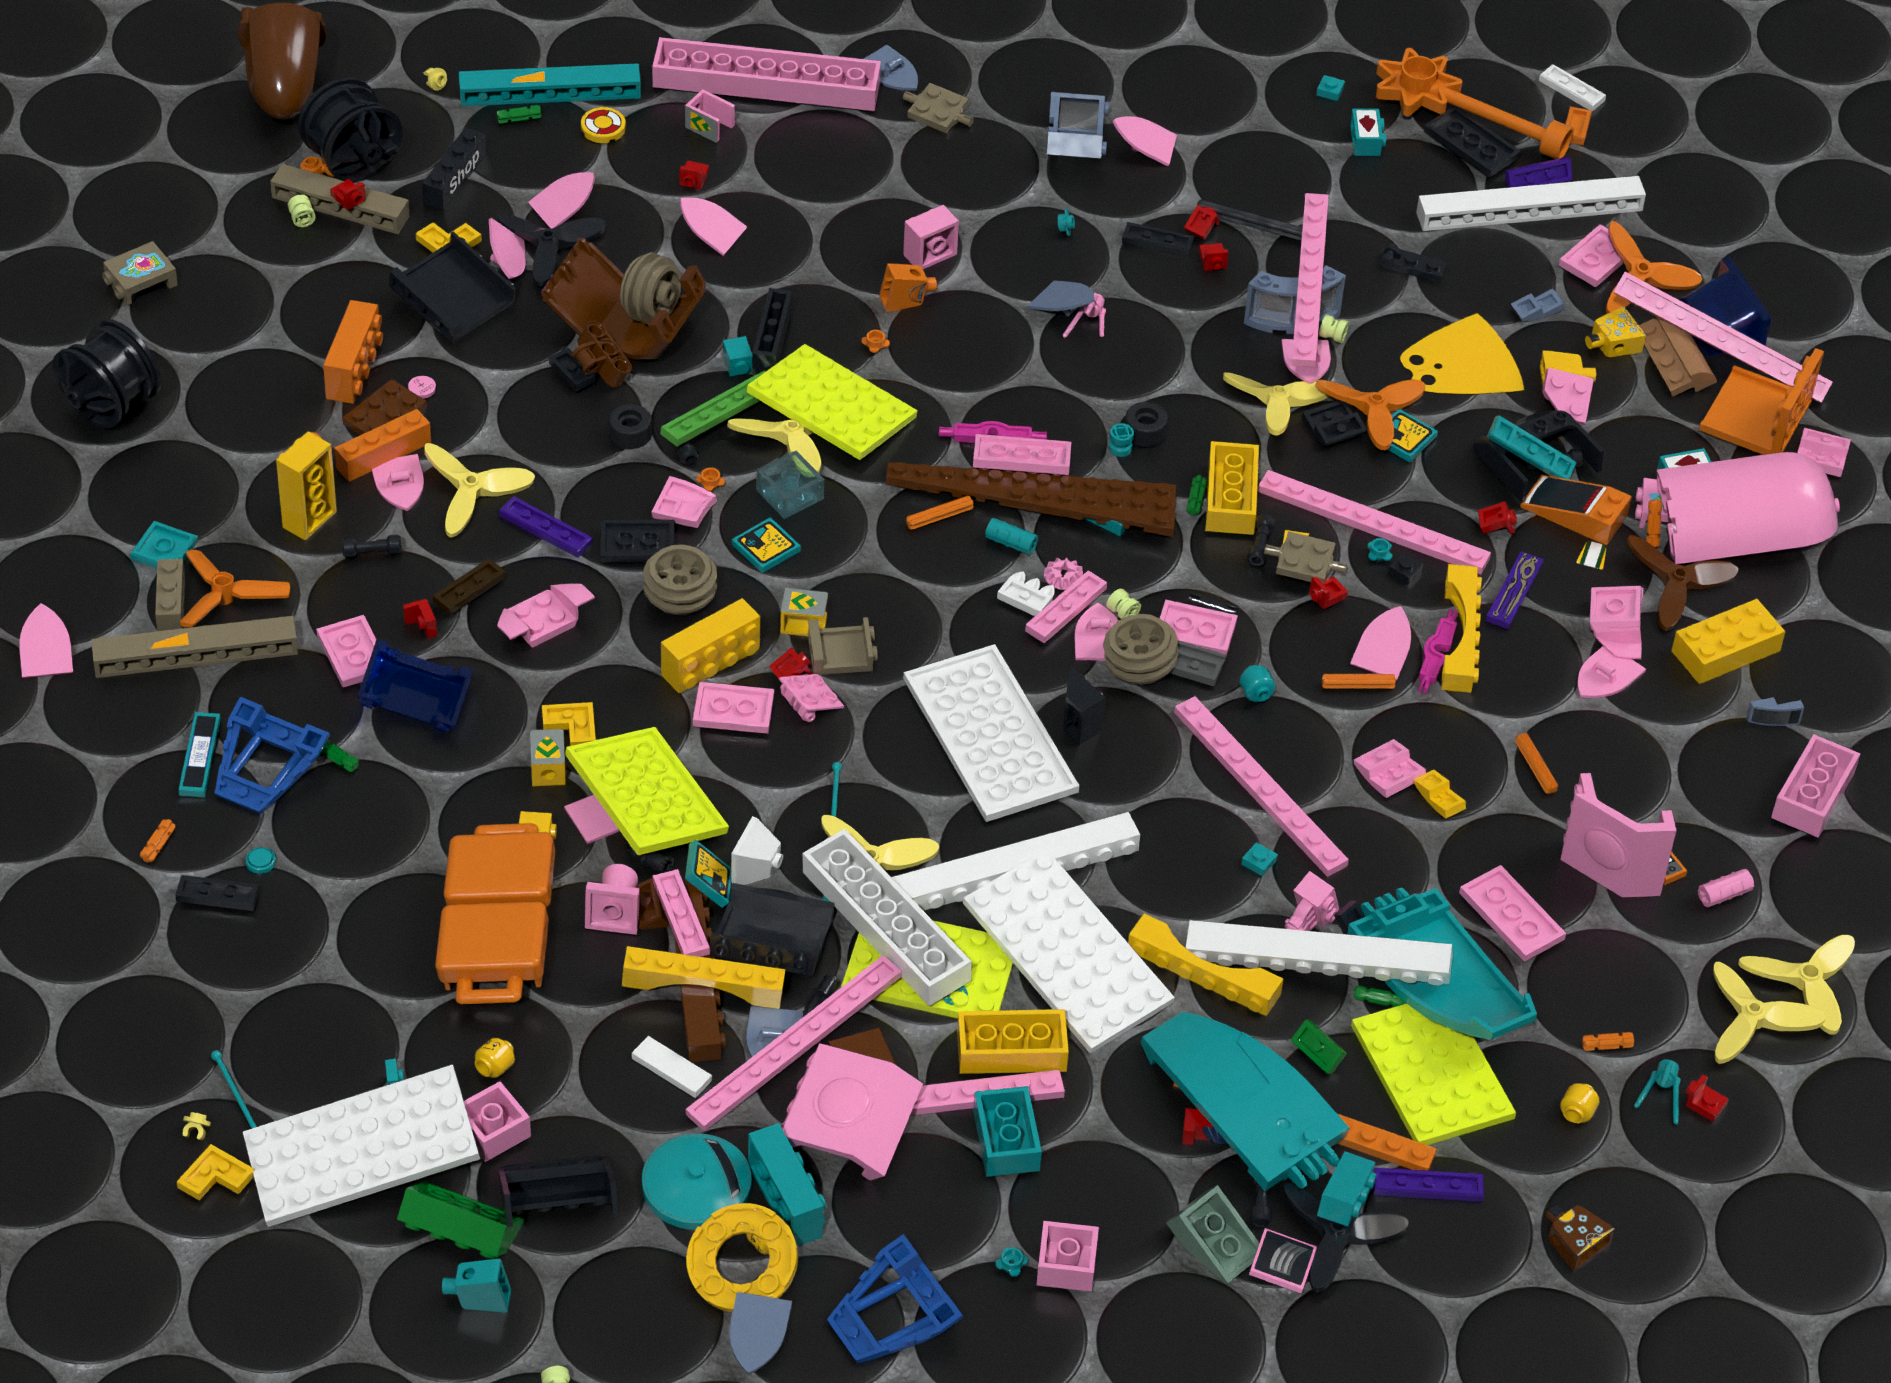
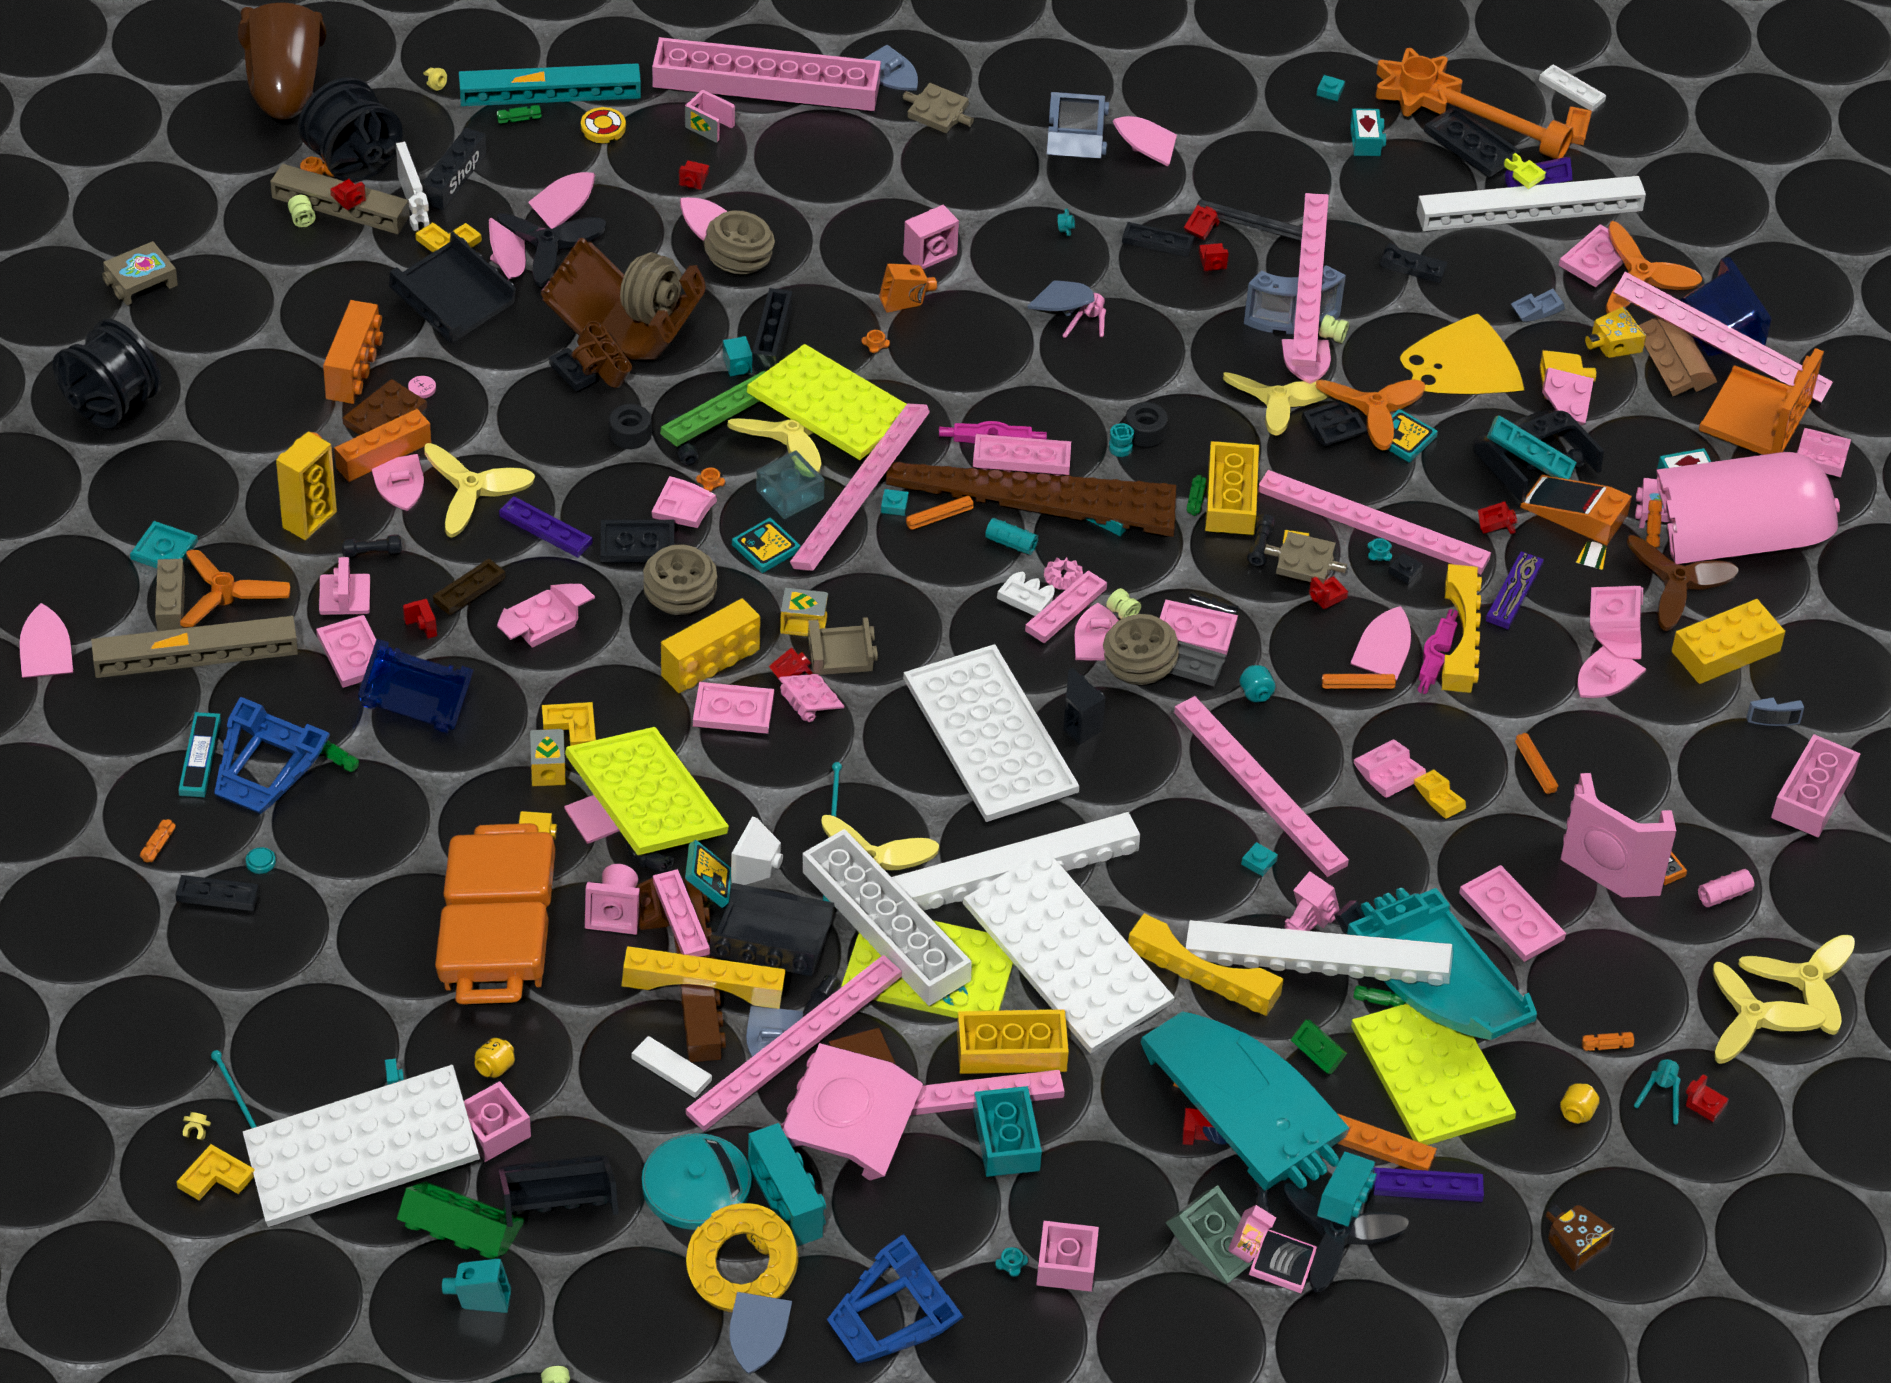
(344, 591): none -> bright pink bracket
(411, 187): none -> white tile
(739, 242): none -> dark tan wheel
(859, 487): none -> bright pink plate
(894, 502): none -> teal plate
(1251, 1233): none -> bright pink leg
(1526, 173): none -> neon yellow plate

